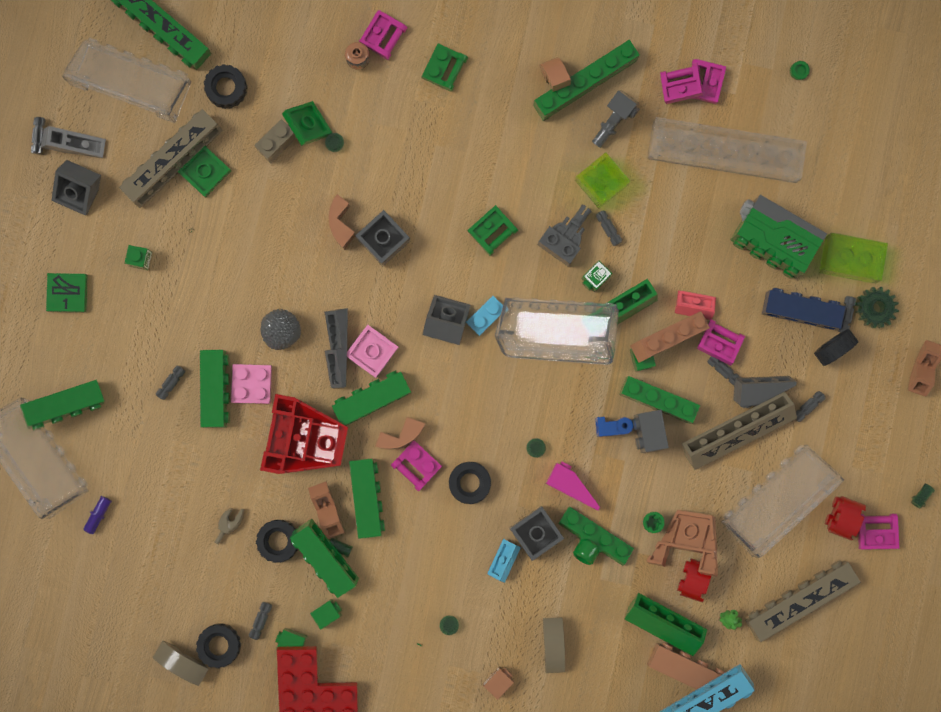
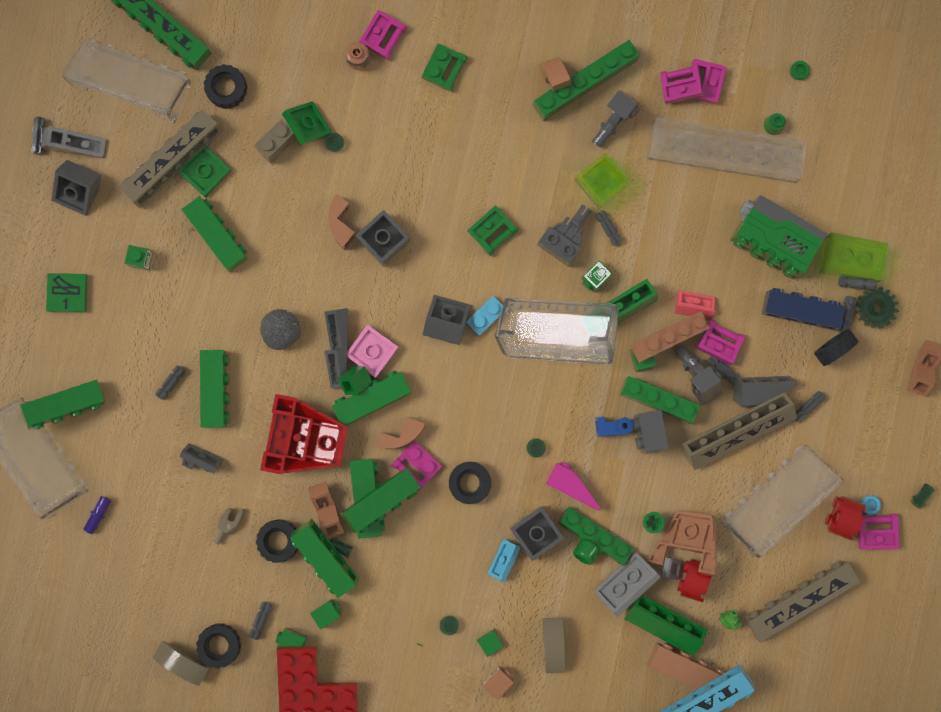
(195, 456): none -> dark grey hinge
(215, 234): none -> green brick
(251, 384): bright pink plate -> none
(355, 380): none -> green brick
(380, 500): none -> green brick
(490, 642): none -> green tile
(627, 584): none -> light grey plate
(671, 568): none -> light grey tile
(704, 382): none -> dark grey brick
(774, 124): none -> green hat
(858, 283): none -> dark grey axle
(872, 504): none -> medium azure tile

